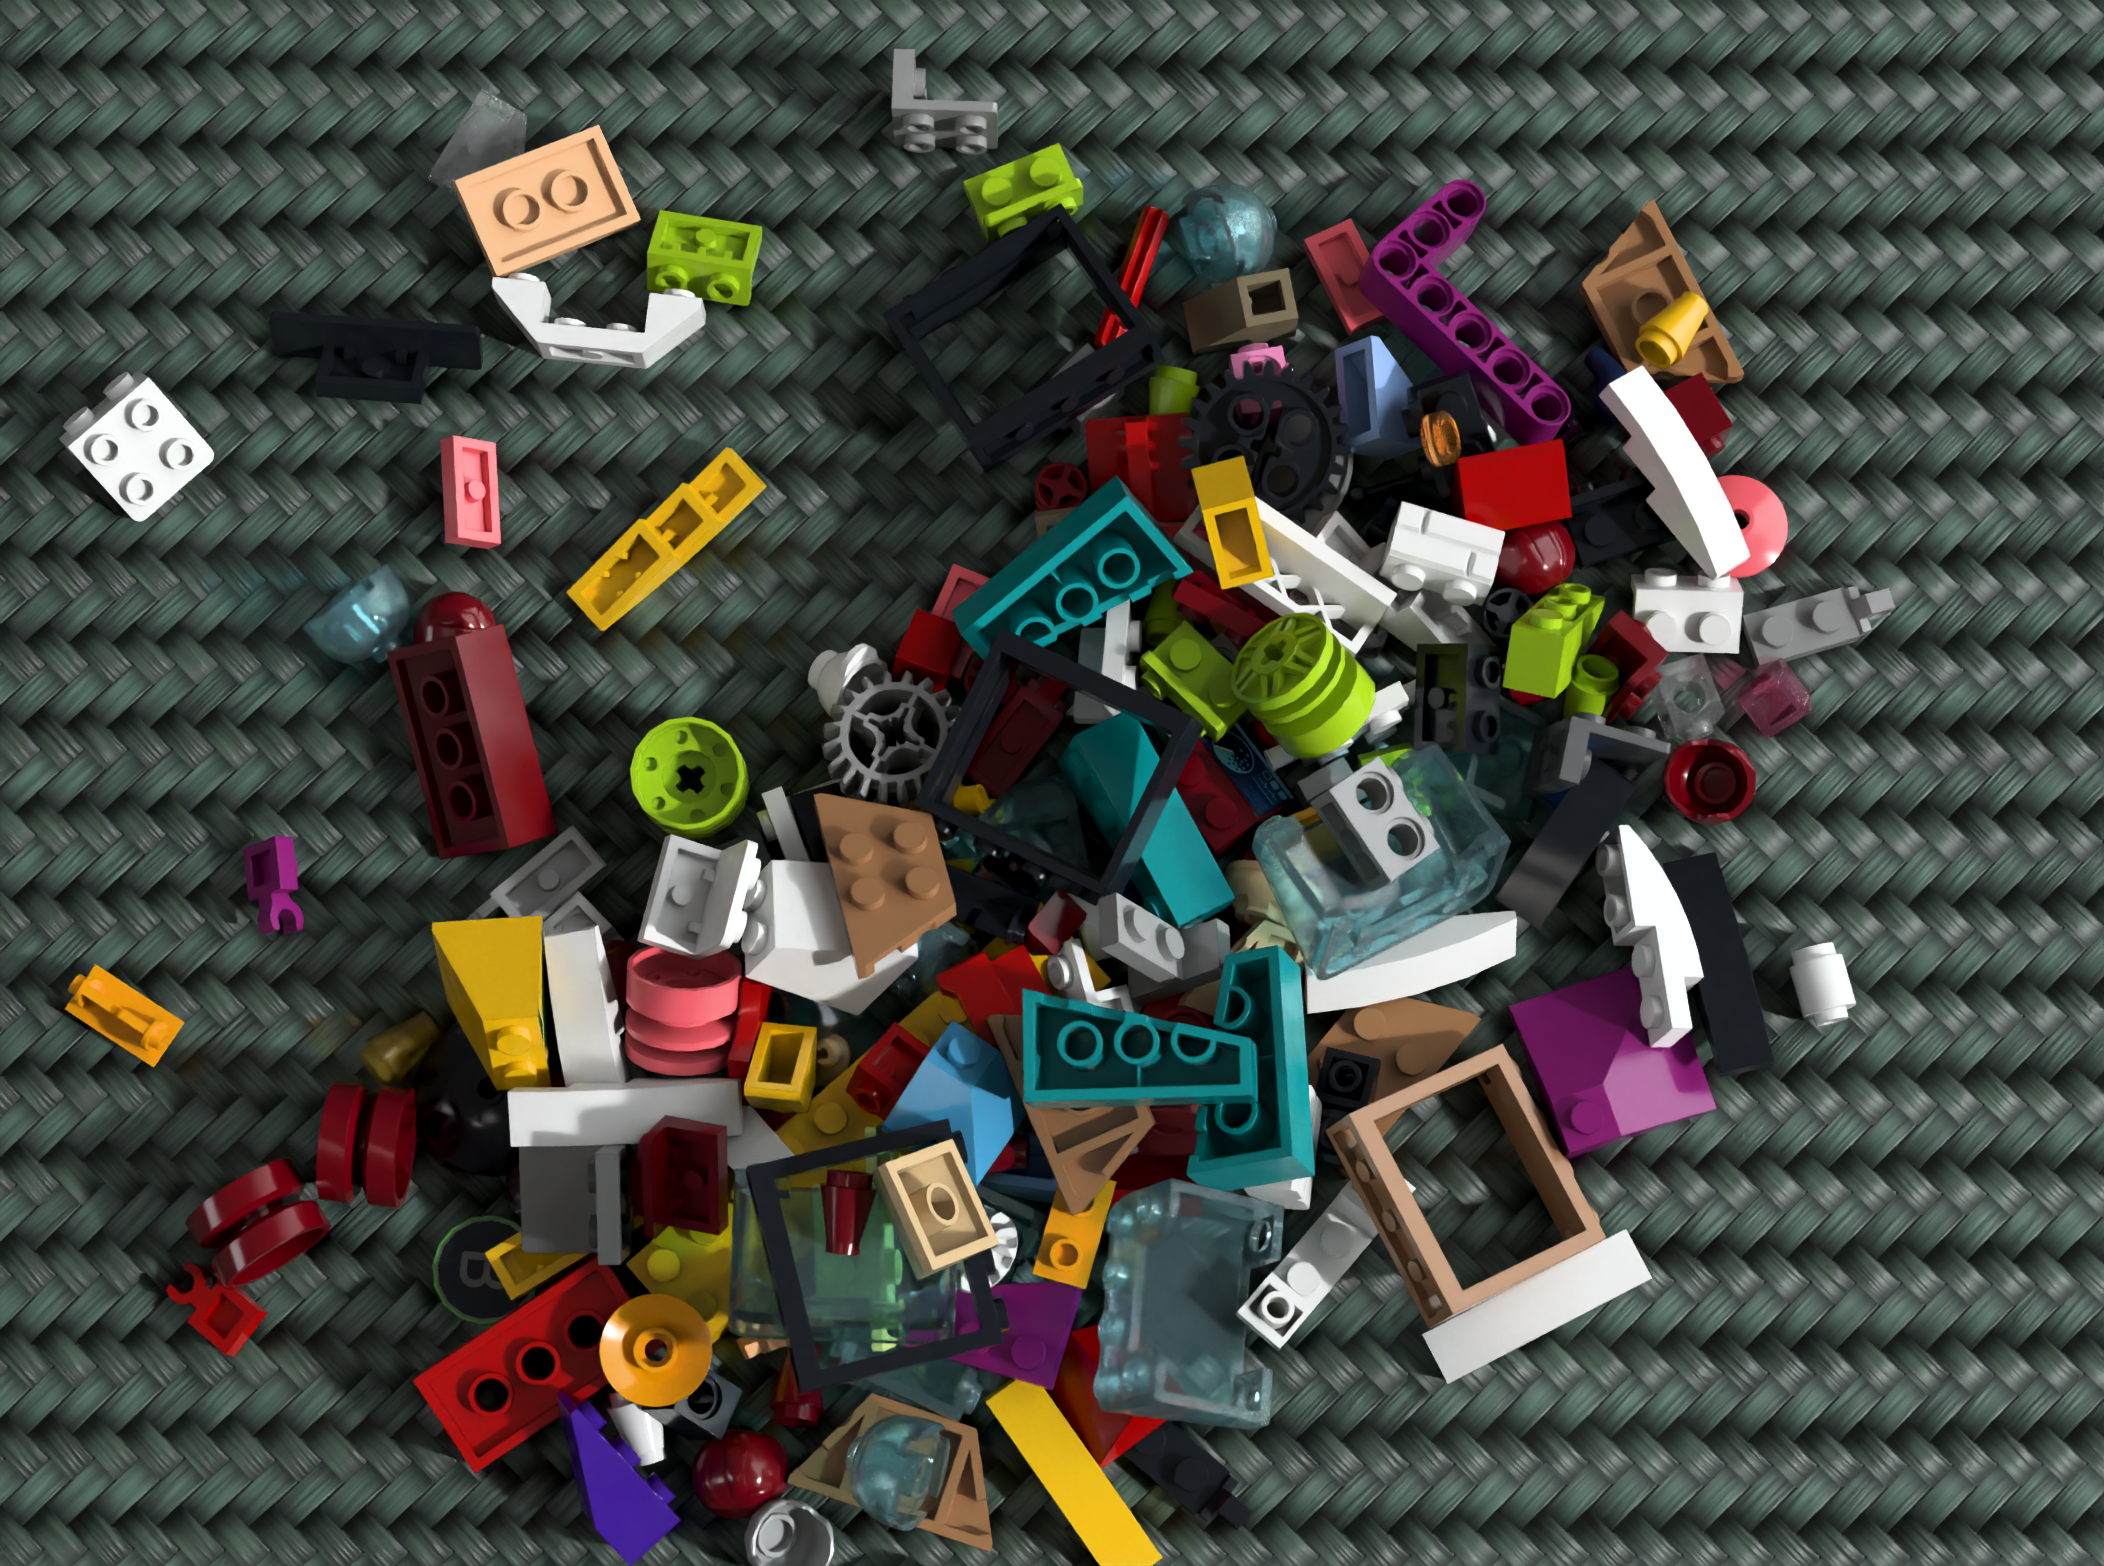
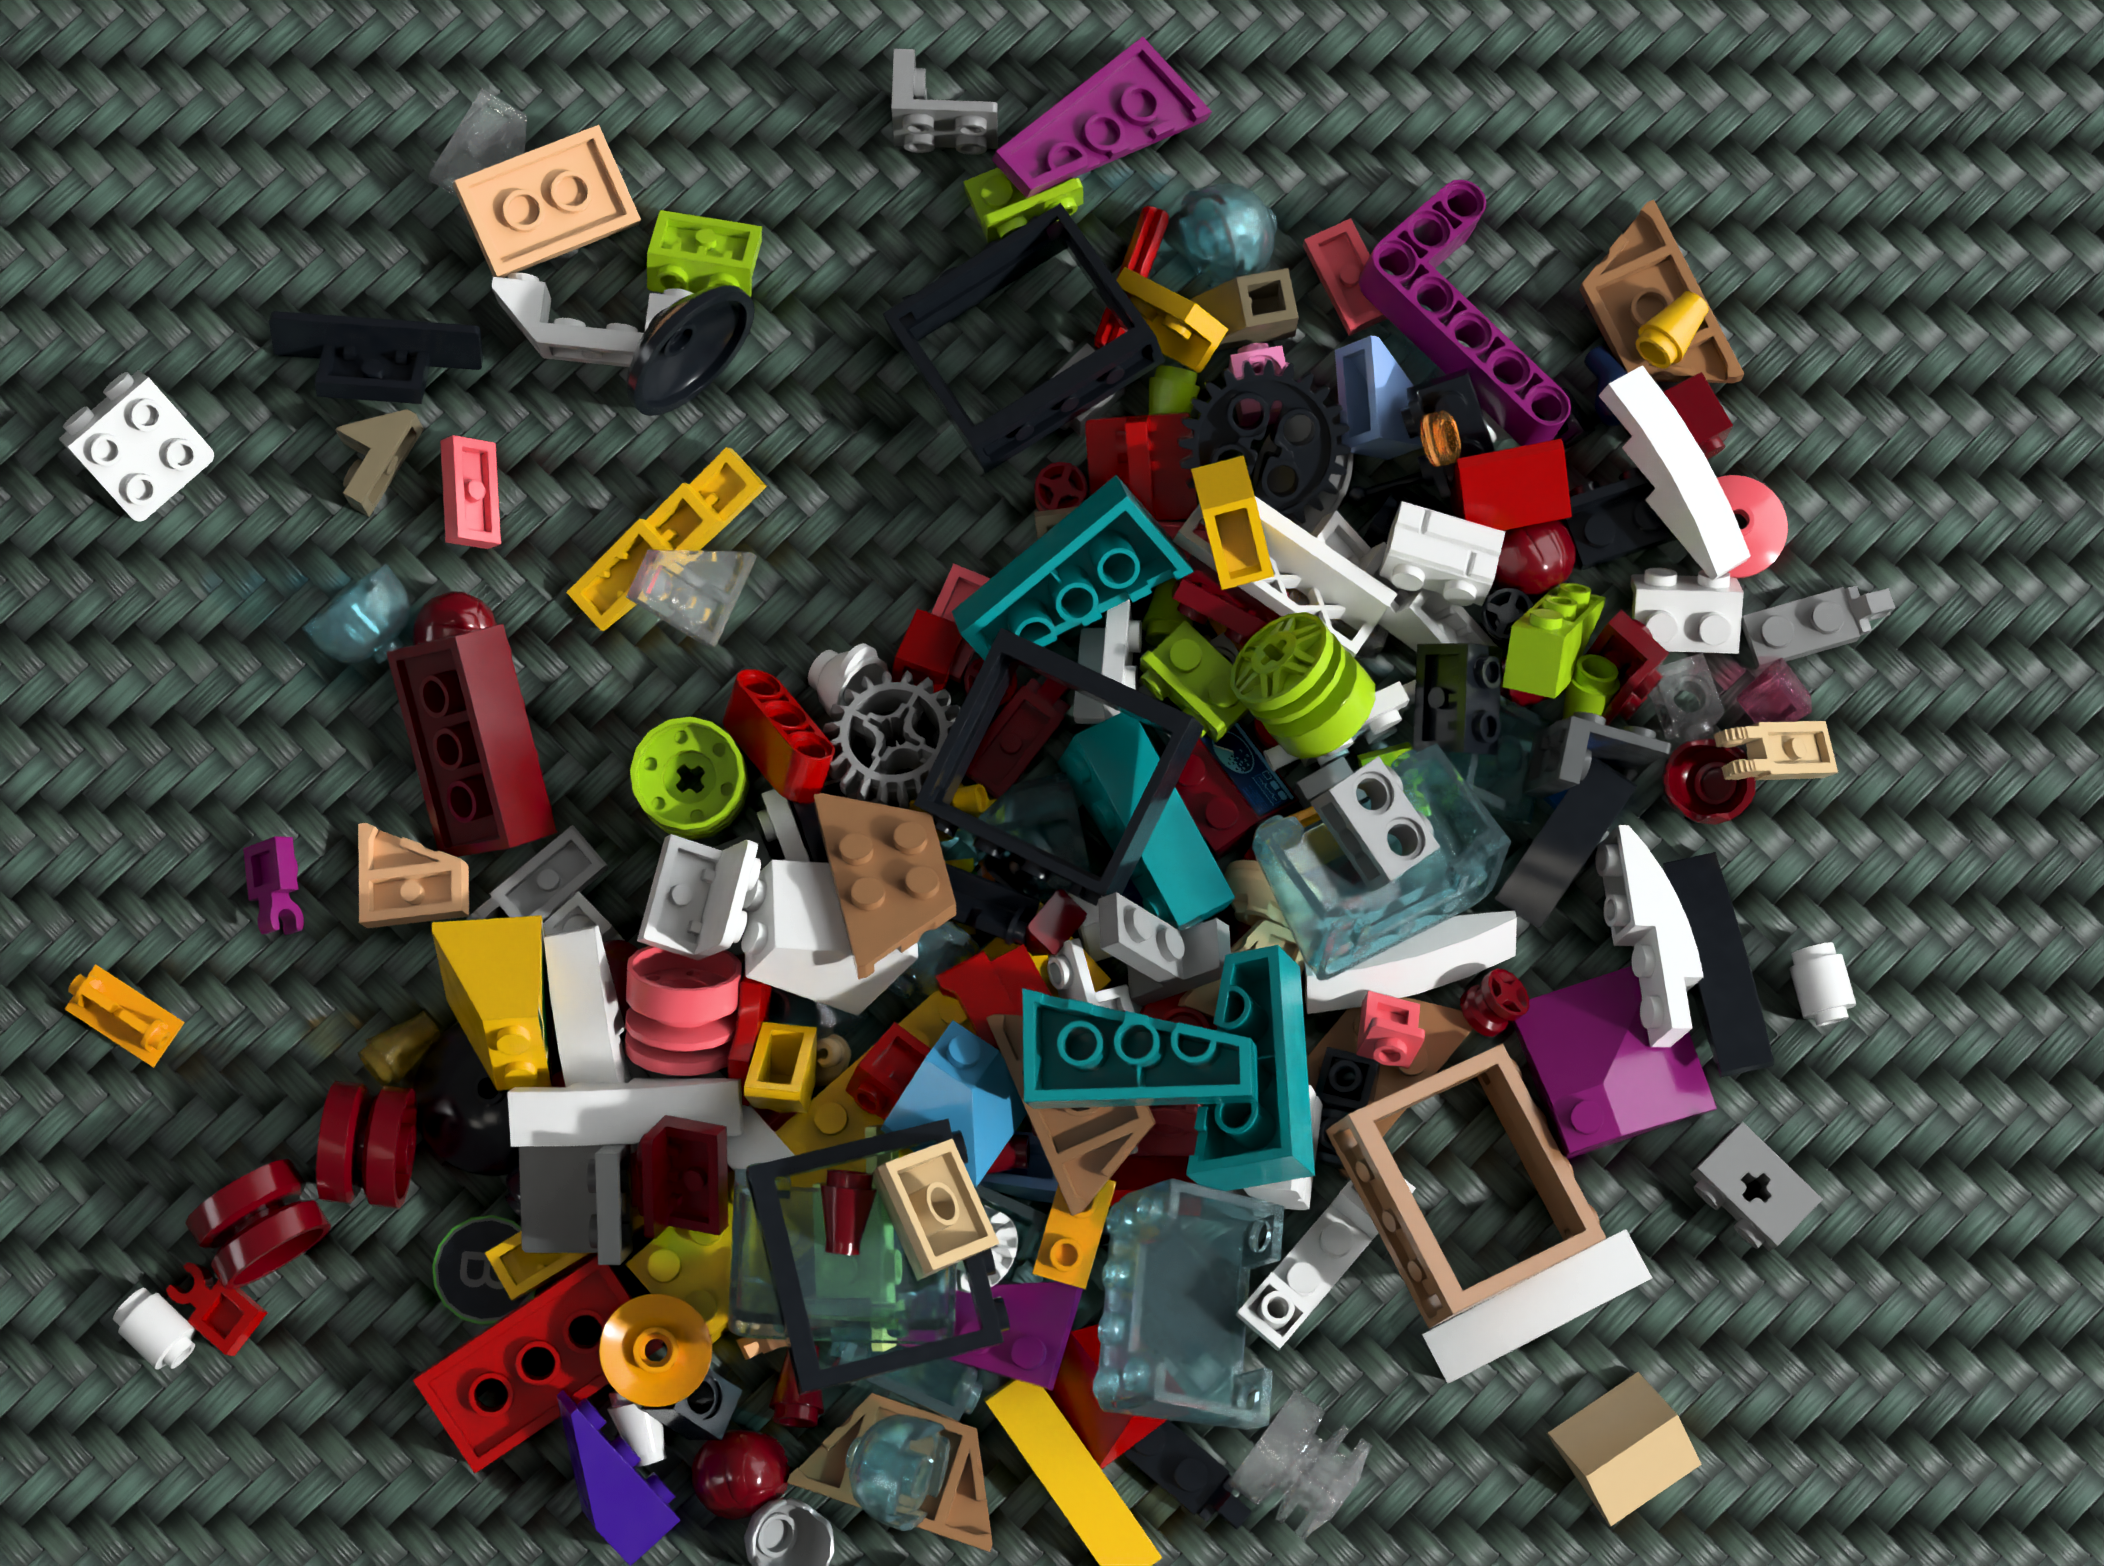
(155, 1329): none -> white brick
(386, 444): none -> dark tan slope
(407, 881): none -> light nougat wing
(688, 348): none -> black dish
(692, 589): none -> clear wing
(778, 735): none -> red beam
(1108, 116): none -> magenta wing
(1180, 325): none -> yellow bracket
(1301, 1466): none -> clear wheel
(1389, 1030): none -> coral bracket
(1494, 1002): none -> dark red wheel
(1625, 1448): none -> tan slope
(1780, 751): none -> tan hinge
(1783, 1196): none -> light grey brick

